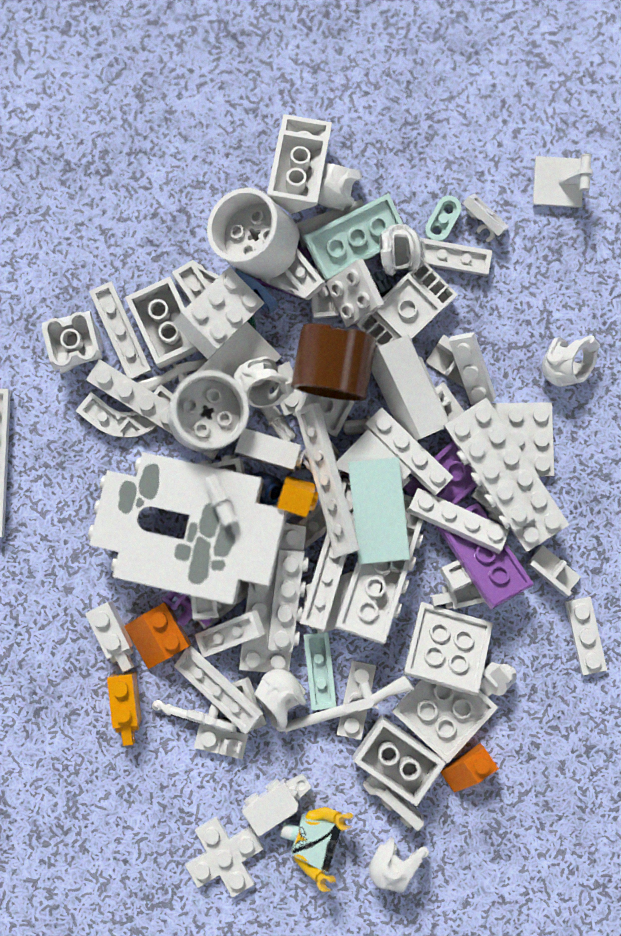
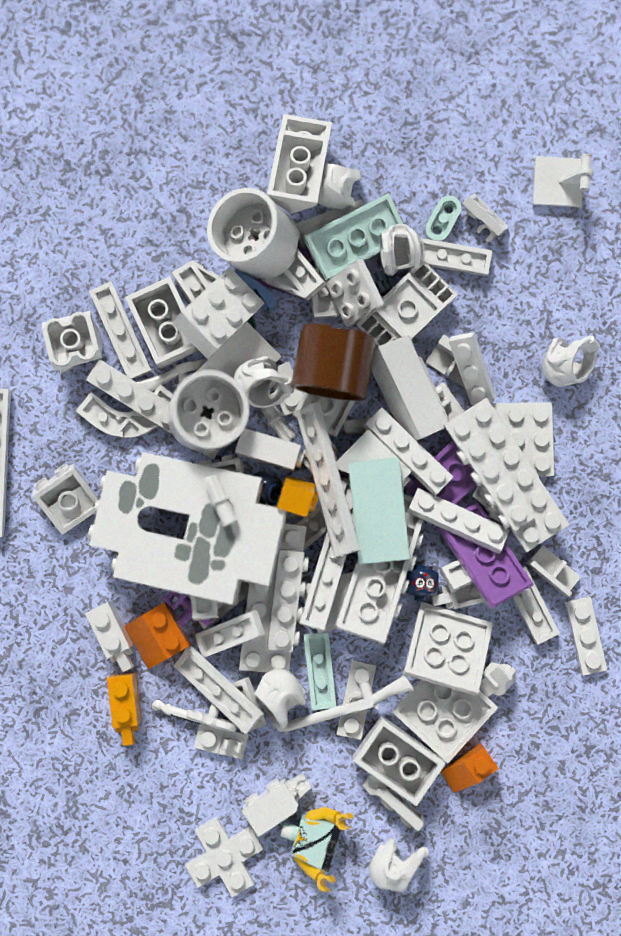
(65, 497): none -> white plate
(422, 582): none -> dark blue head
(535, 614): none -> white plate

